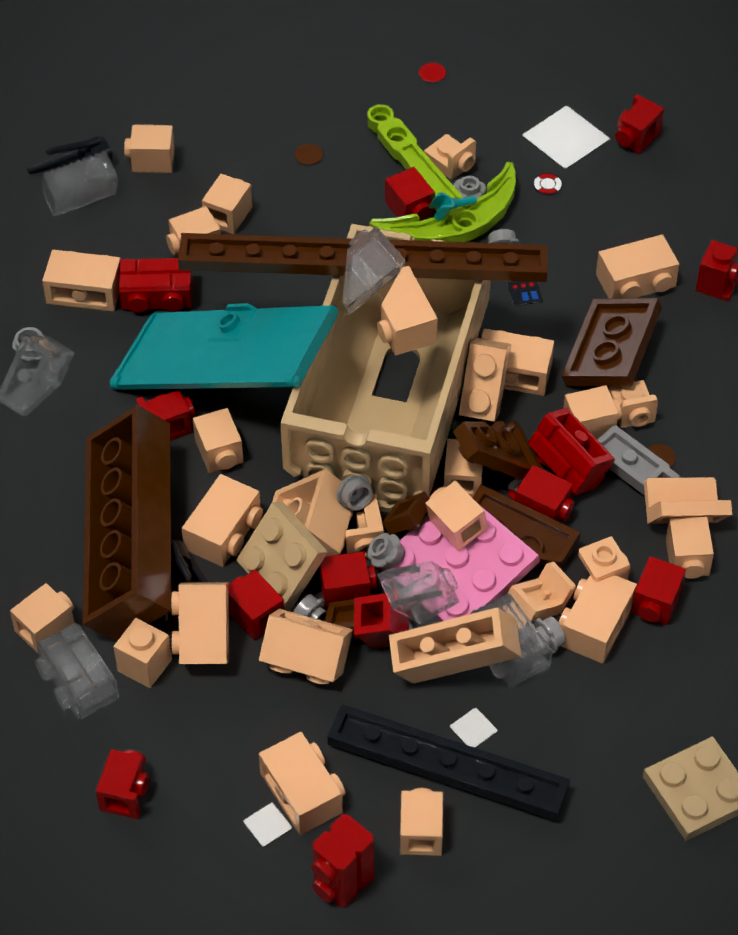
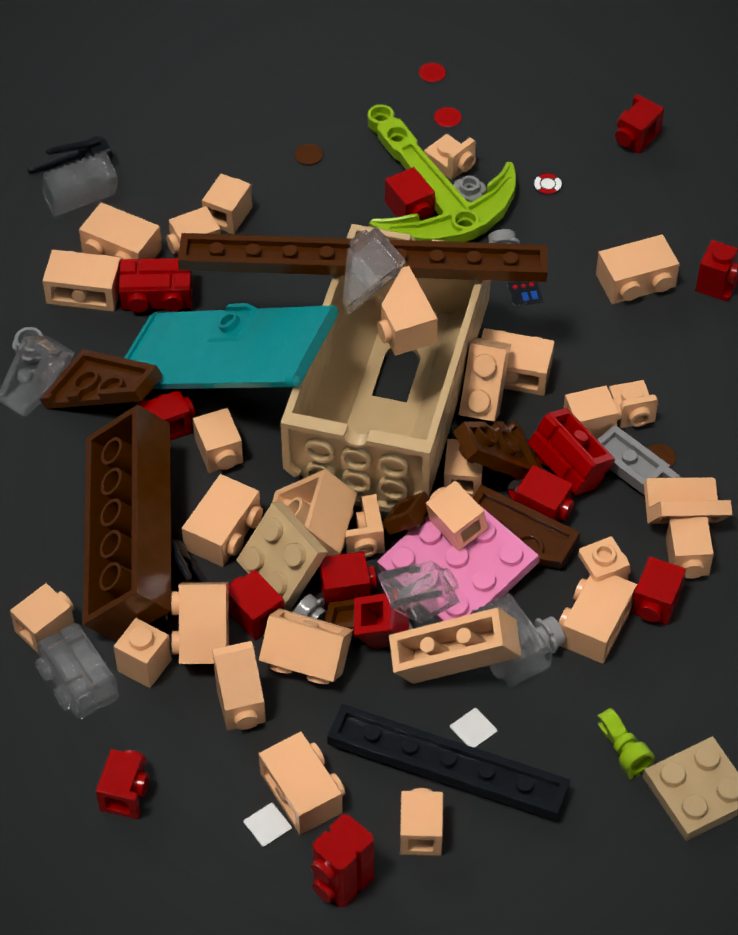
(101, 380): none -> reddish brown wing
(119, 235): none -> light nougat brick
(151, 148): light nougat brick -> none
(239, 686): none -> light nougat slope
(354, 492): light grey plate -> none
(385, 551): light grey plate -> none
(445, 204): teal hand -> none
(447, 117): none -> red sticker
(544, 595): light nougat bracket -> none
(566, 137): white sticker -> none
(612, 342): reddish brown plate -> none
(634, 755): none -> lime piece

